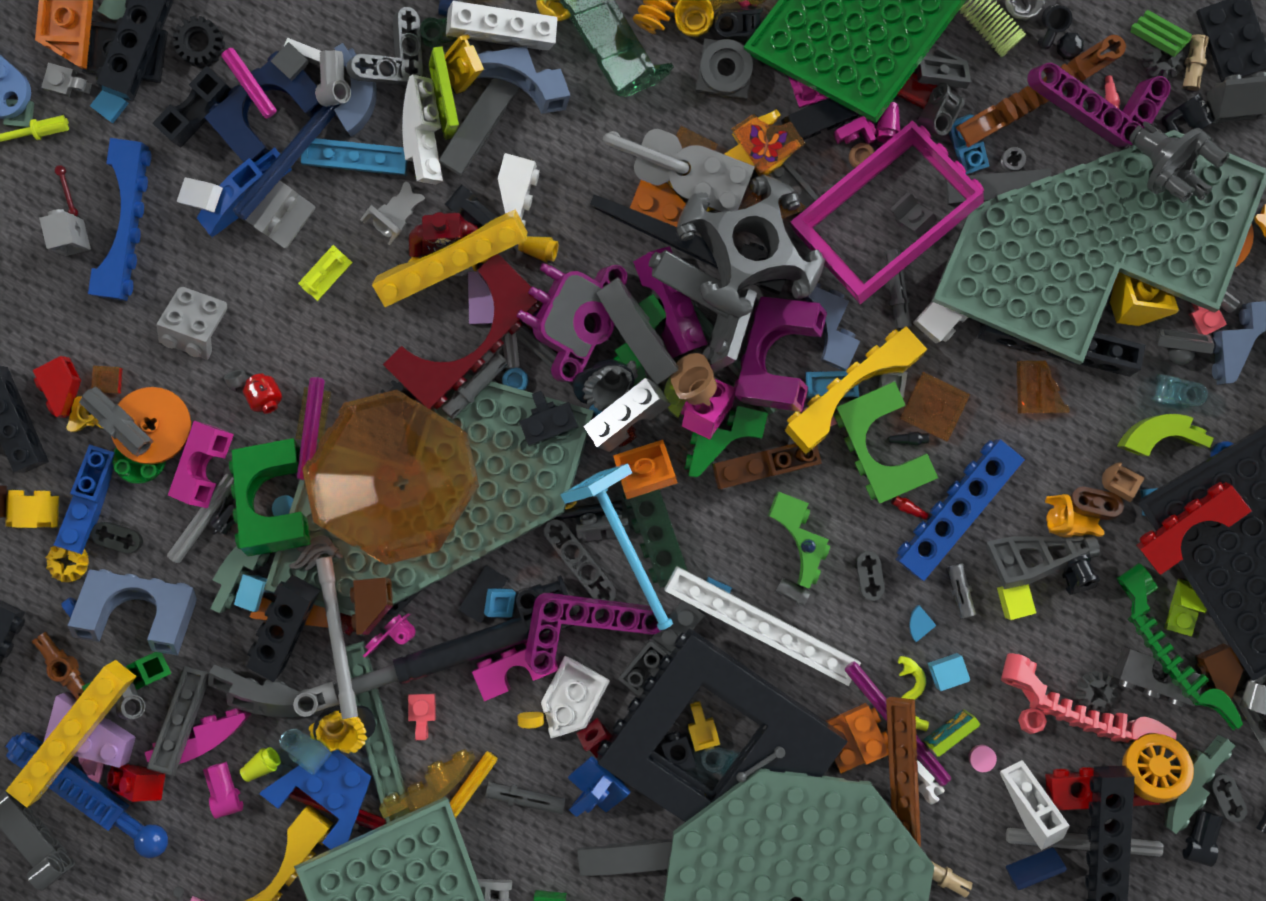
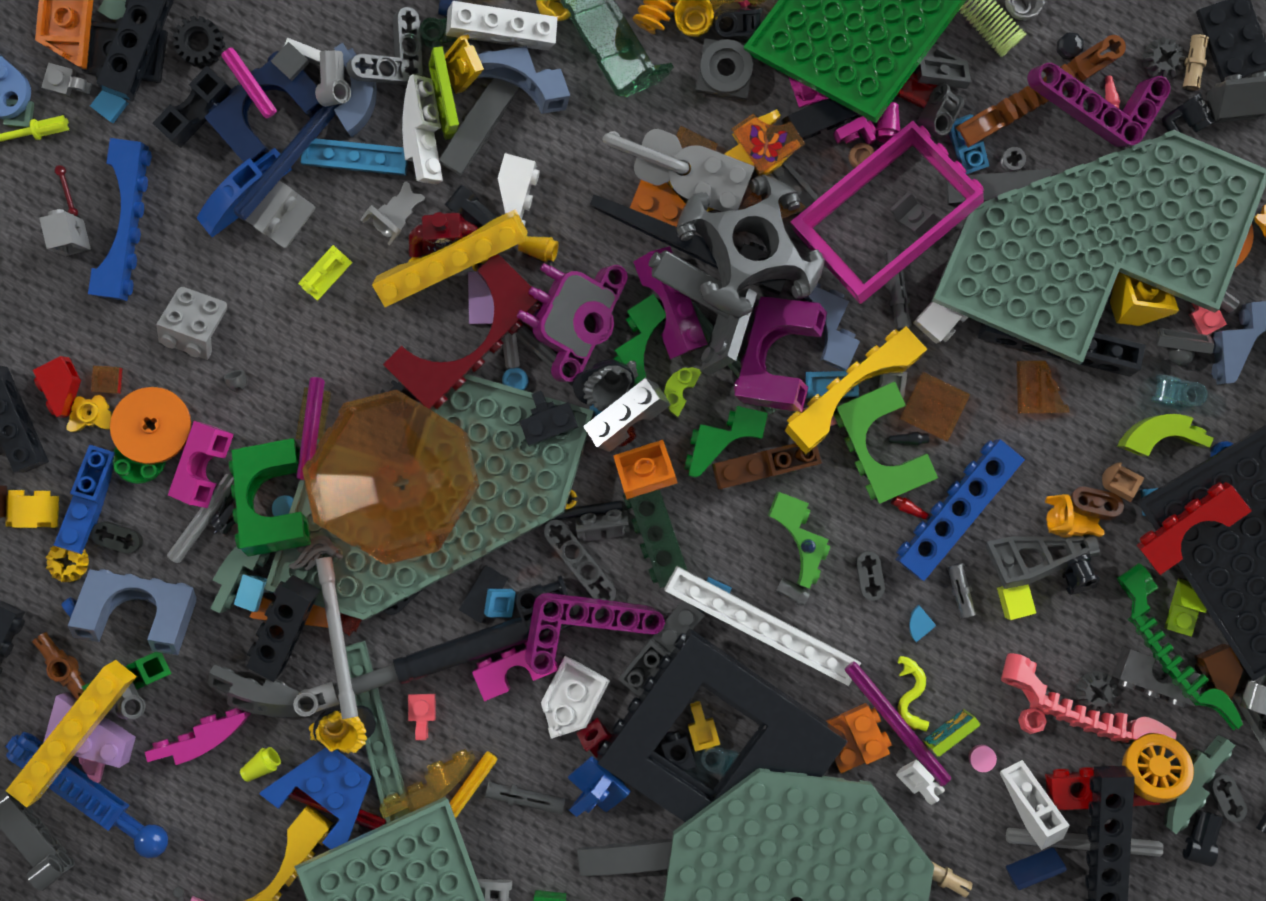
(116, 421): dark grey piece -> none
(136, 783): red slope -> none
(179, 721): dark grey tile -> none
(199, 194): white tile -> none
(224, 795): dark pink piece -> none
(262, 393): red head -> none
(304, 750): clear light blue piece -> none
(371, 601): reddish brown slope -> none
(398, 628): dark pink hinge -> none
(466, 394): dark grey pin -> none
(530, 719): yellow tile -> none
(597, 487): medium azure tile -> none
(637, 331): dark grey slope -> none
(694, 380): medium nougat piece -> none
(706, 419): dark pink brick -> none
(779, 752): dark grey hinge -> none
(903, 763): dark orange tile -> none
(949, 672): medium azure panel -> none
(1056, 19): black piece -> none
(1163, 30): bright green tile -> none
(1175, 159): dark grey piece -> none

